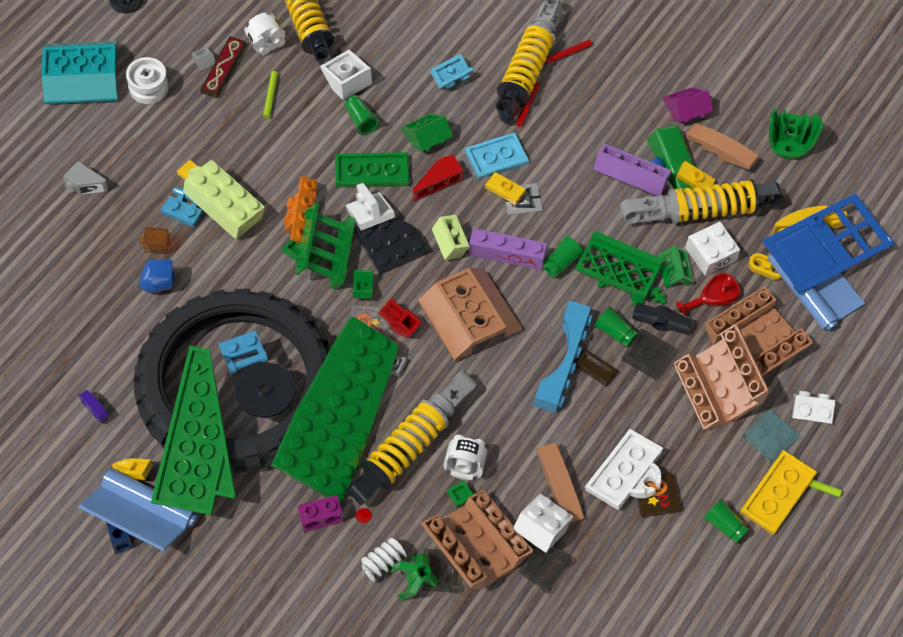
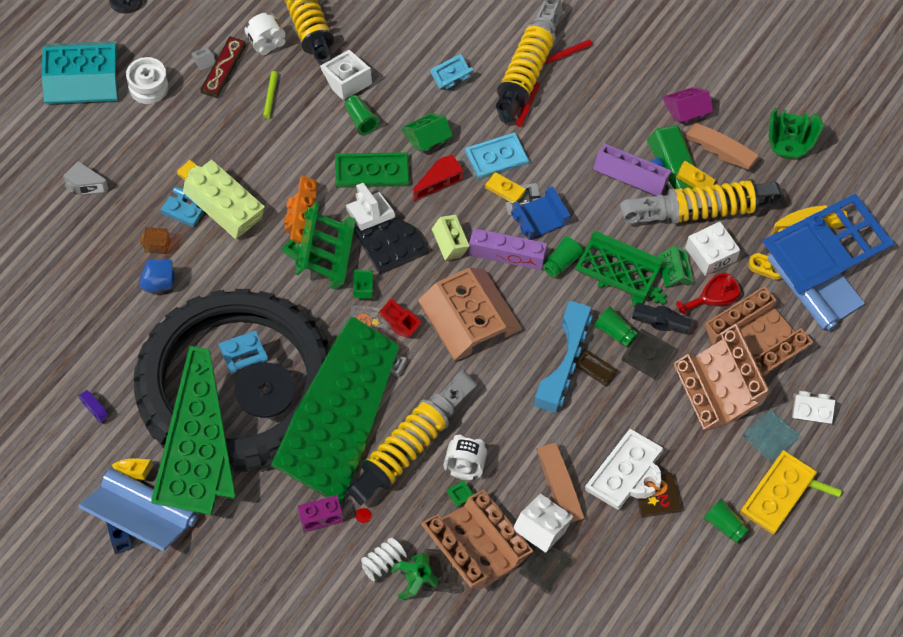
(541, 215): none -> blue panel

